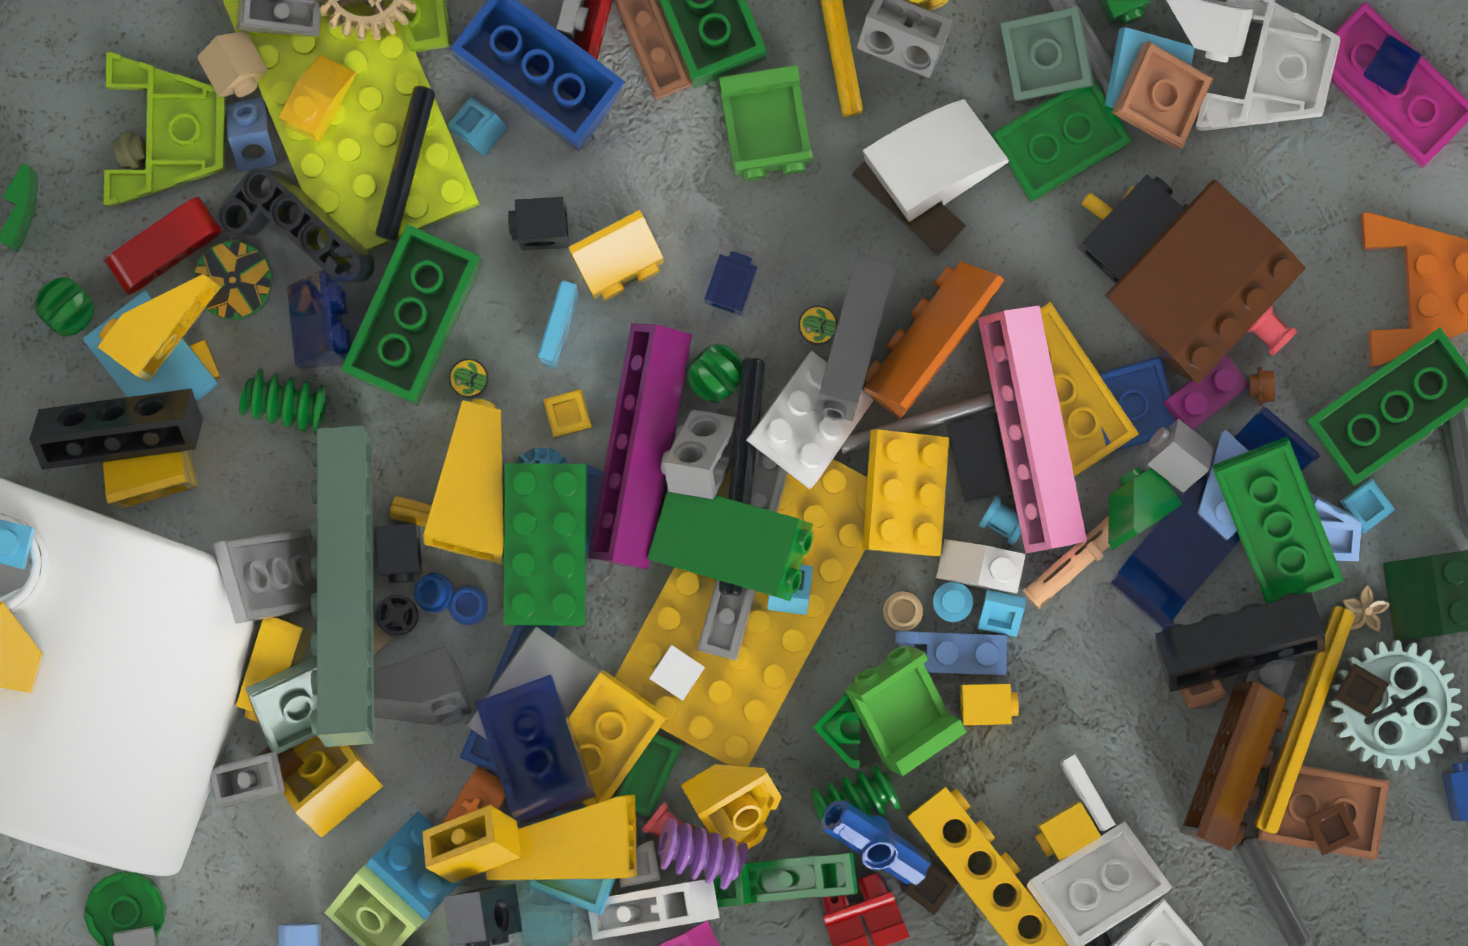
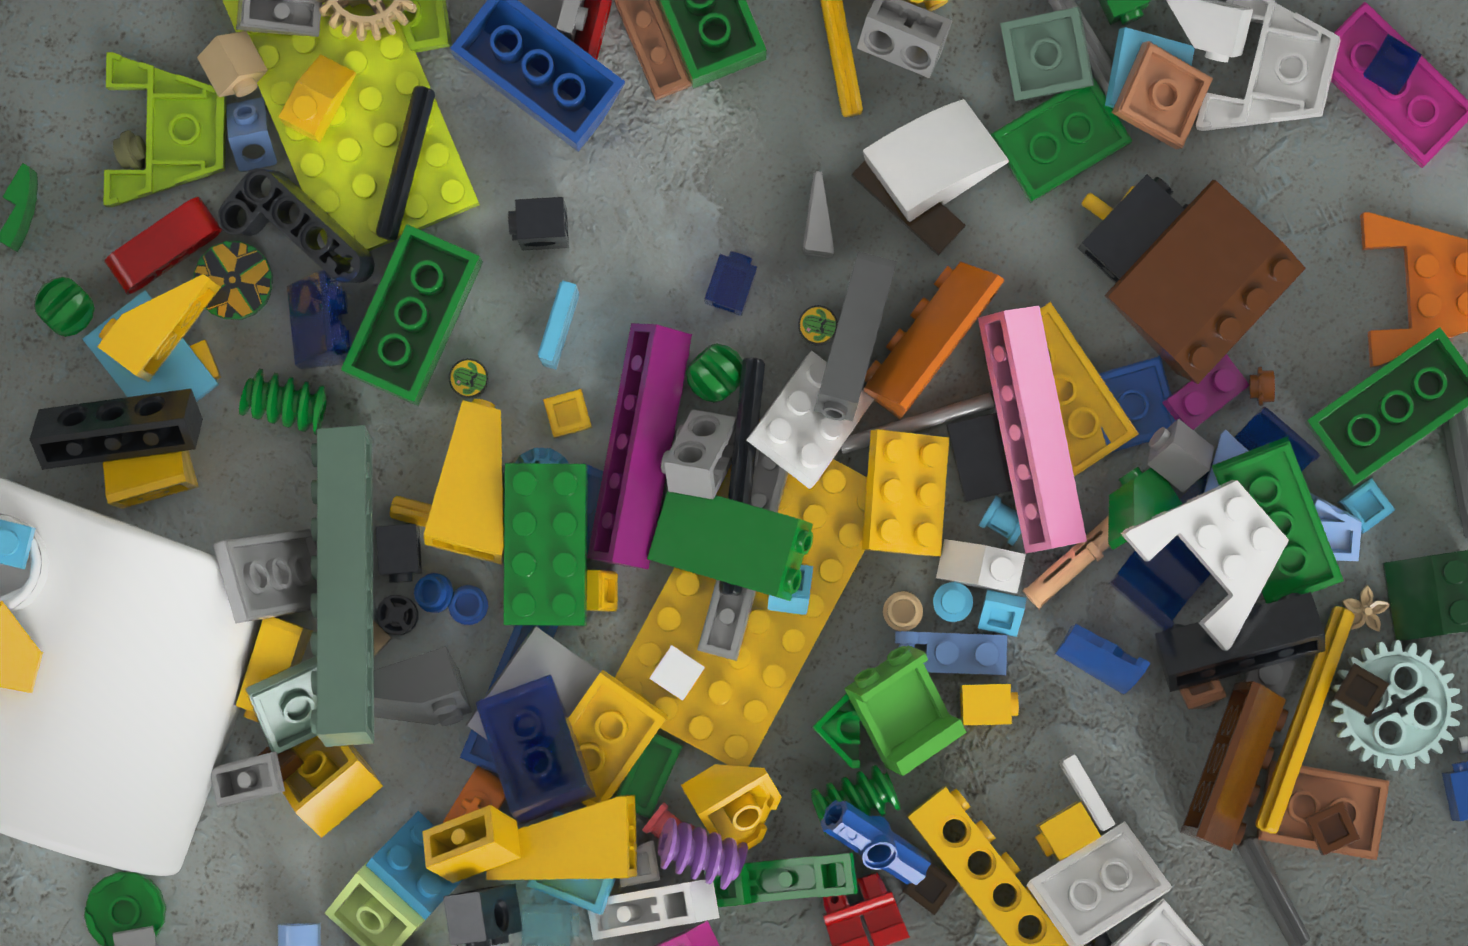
(477, 126): medium azure slope -> none
(602, 591): none -> yellow tile
(617, 256): yellow slope -> none
(765, 122): bright green panel -> none
(818, 233): none -> light grey slope
(1101, 659): none -> blue slope
(1232, 542): none -> white wing
(1272, 331): coral bush -> none

